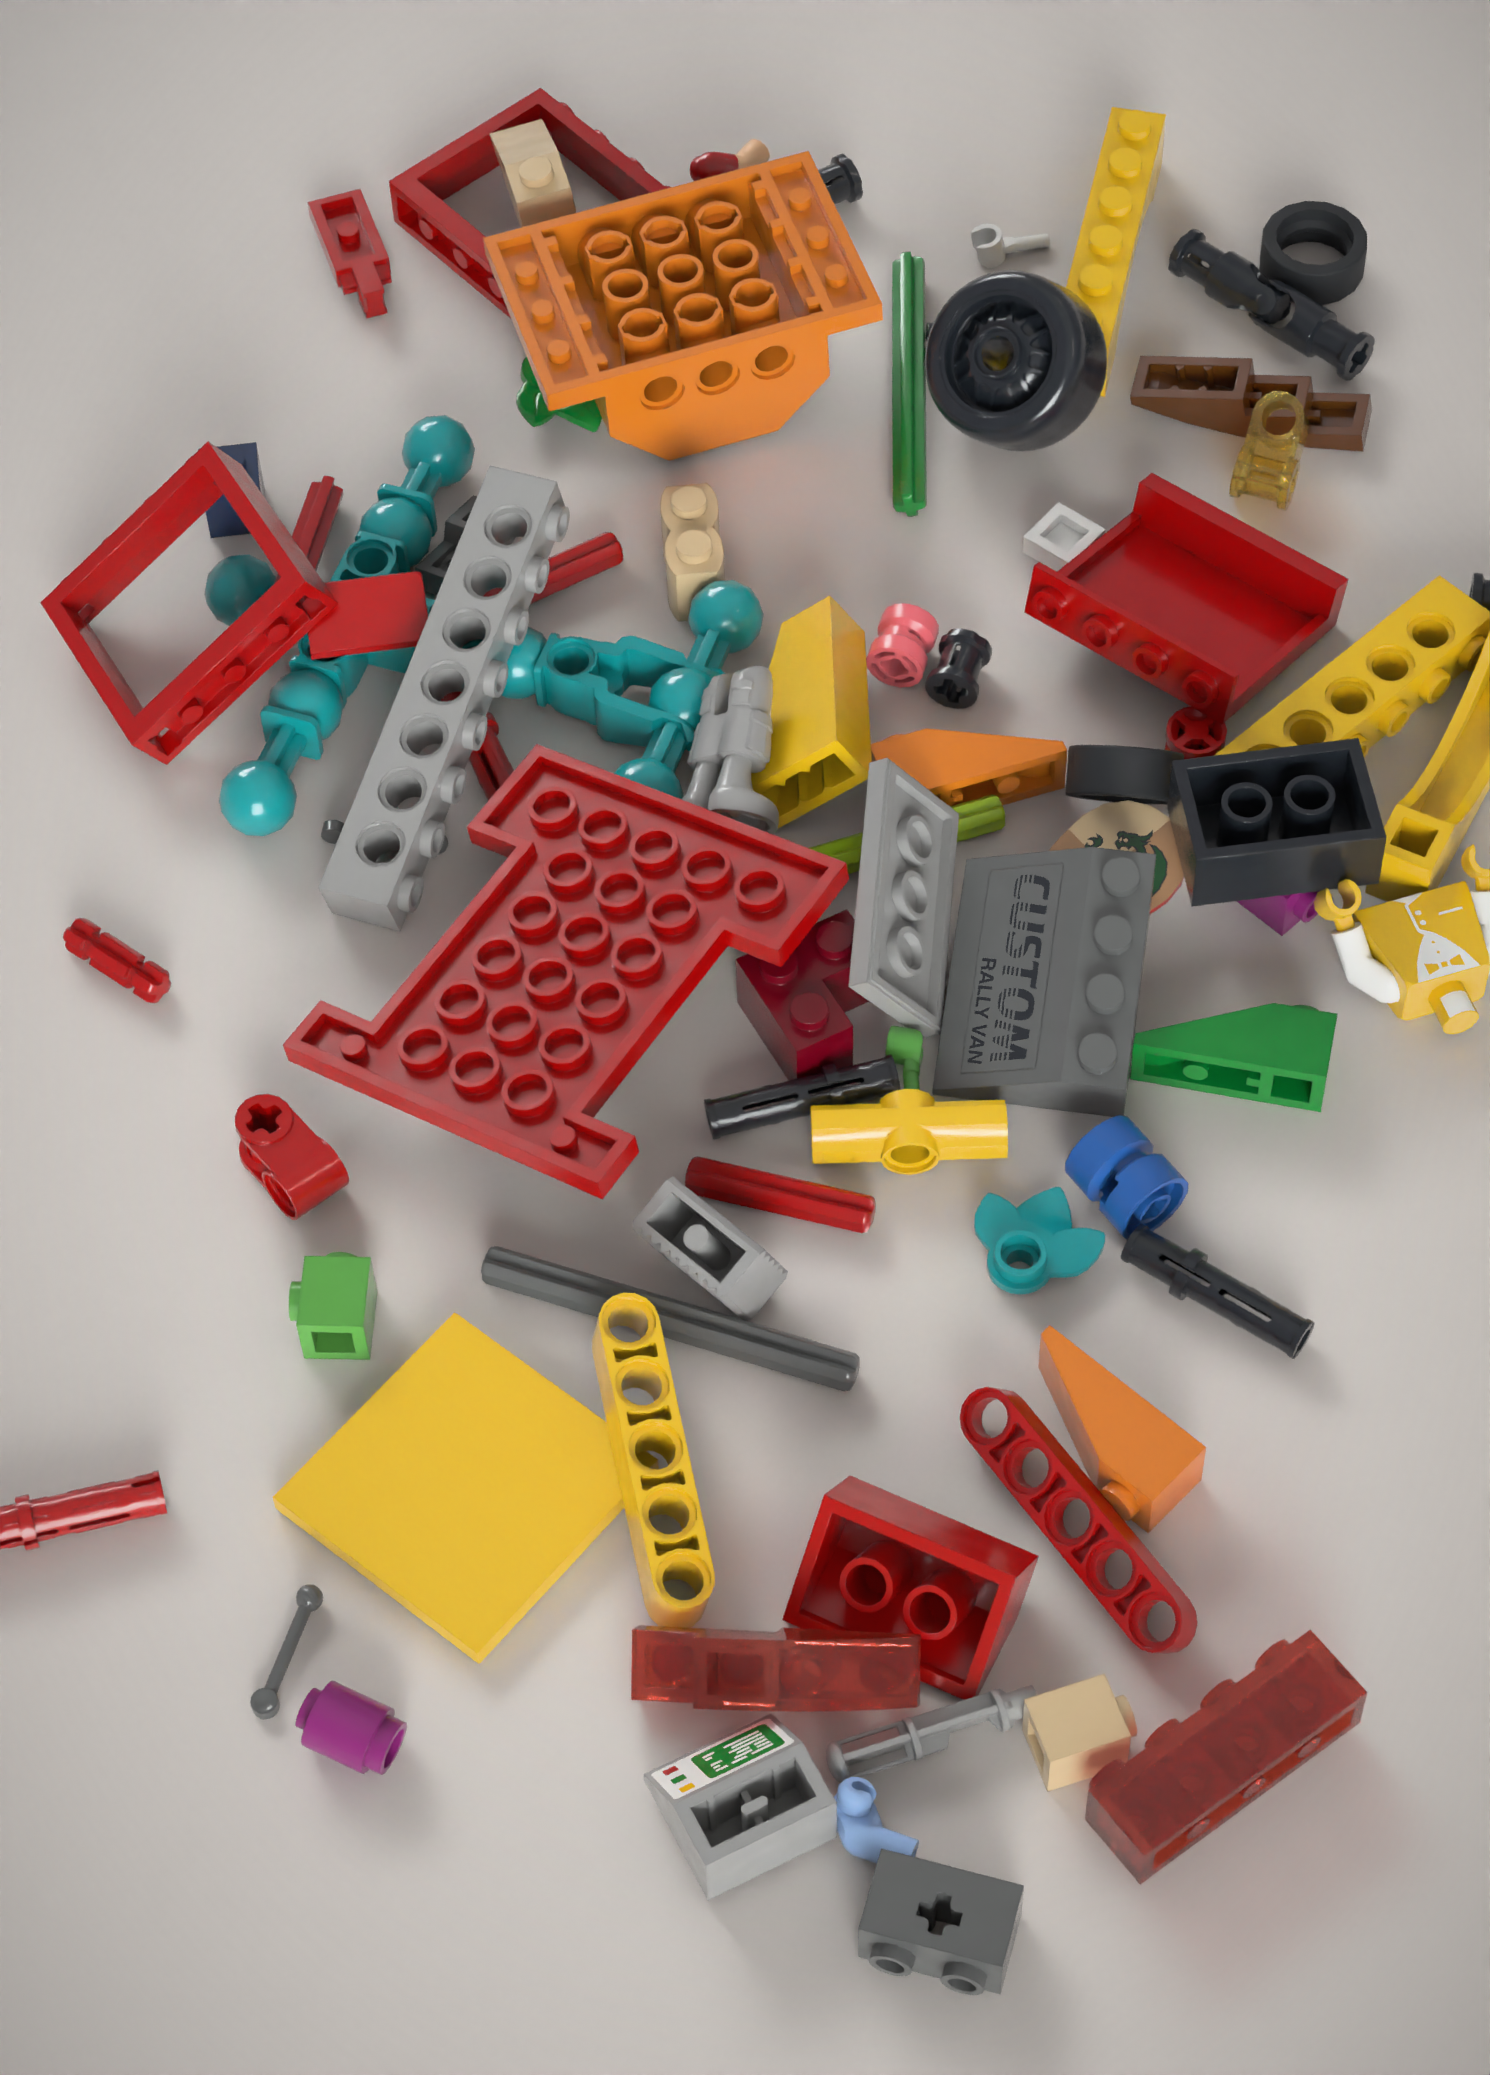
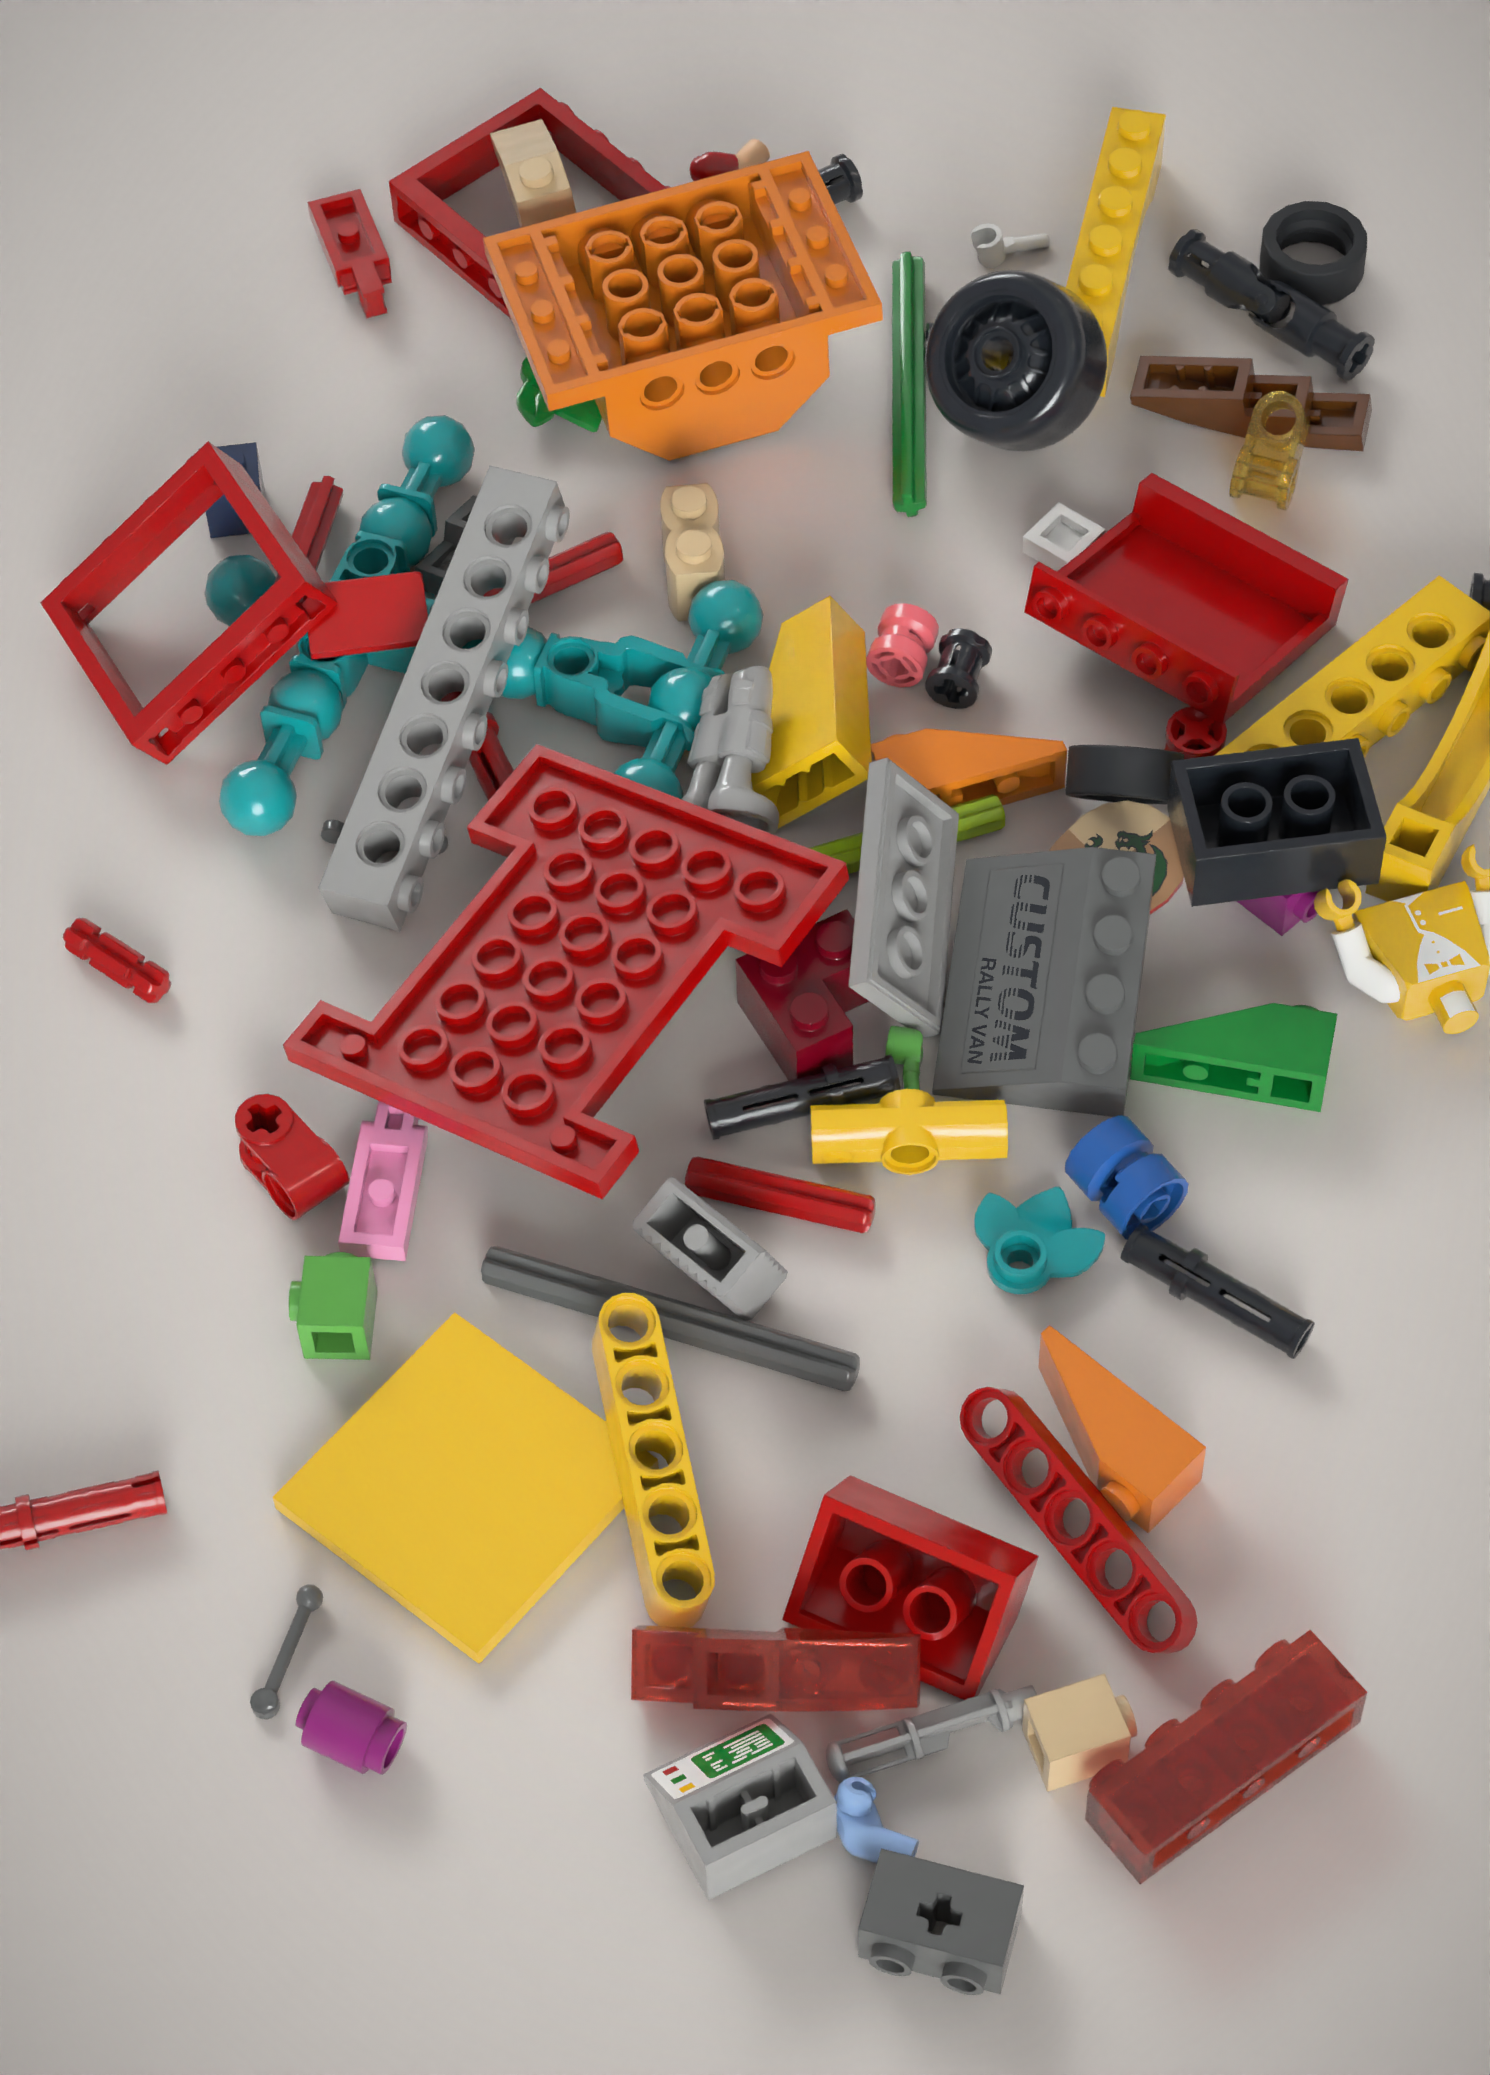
(384, 1185): none -> bright pink hinge

